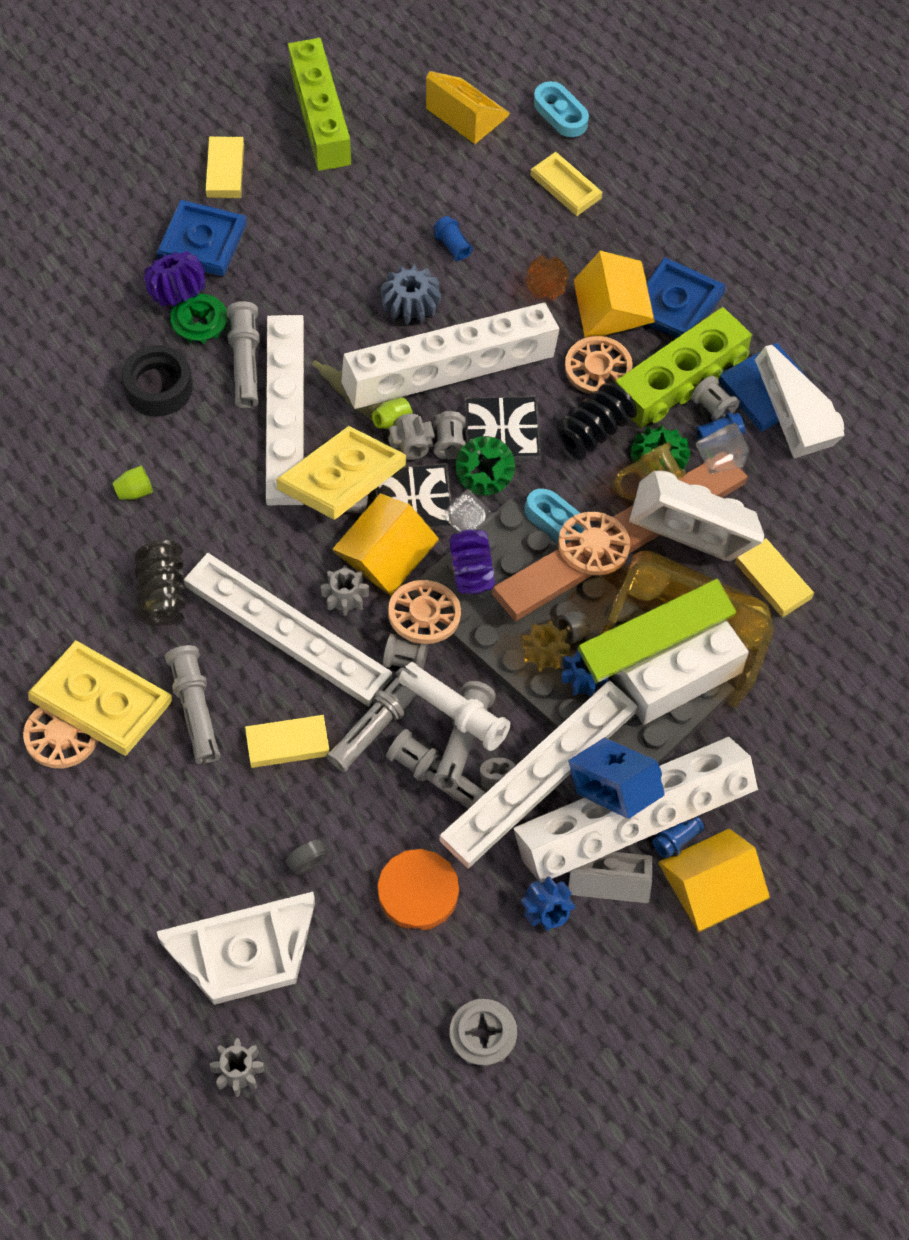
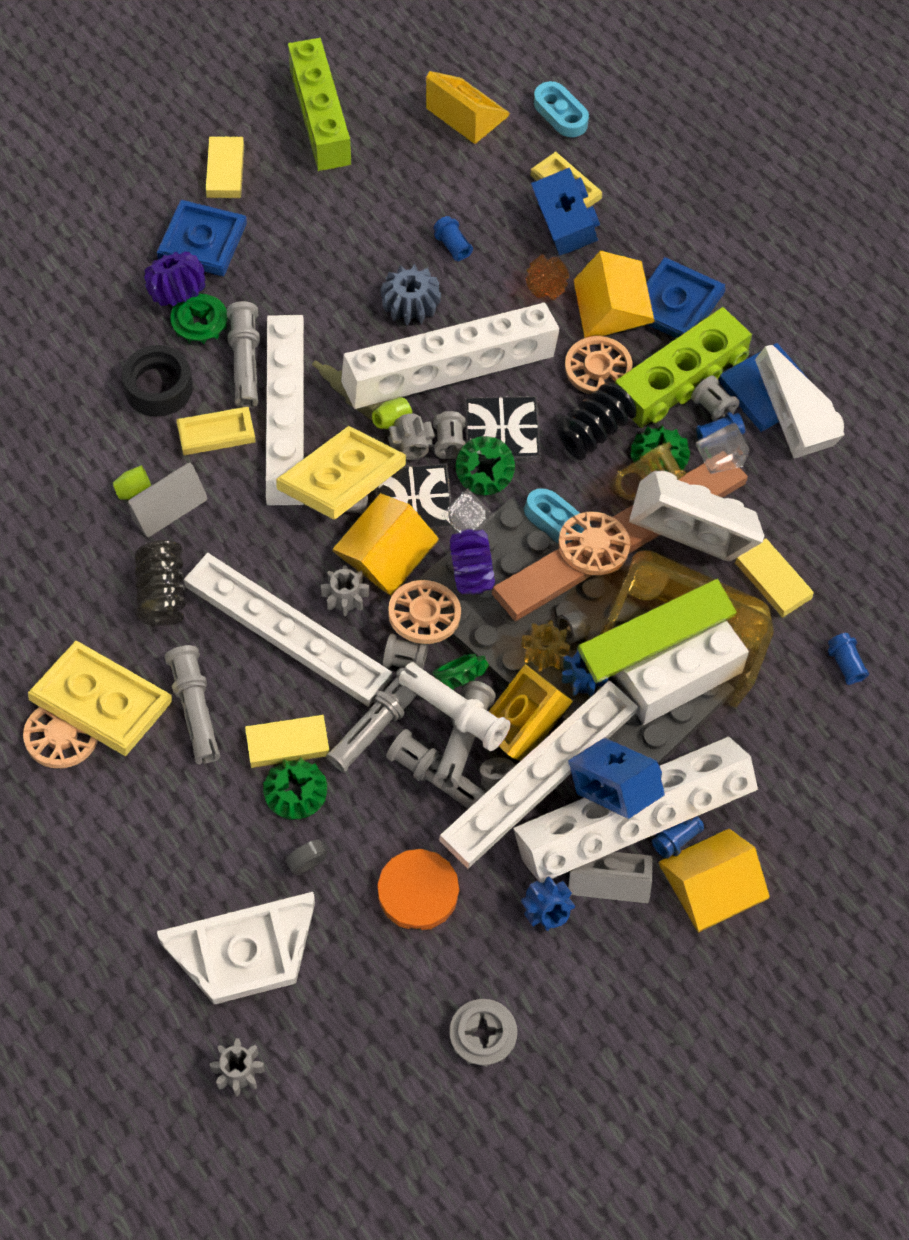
(167, 500): none -> light grey slope
(216, 430): none -> light yellow tile
(286, 802): none -> green gear
(461, 670): none -> green gear
(531, 708): none -> yellow slope
(571, 228): none -> blue brick
(847, 658): none -> blue pin

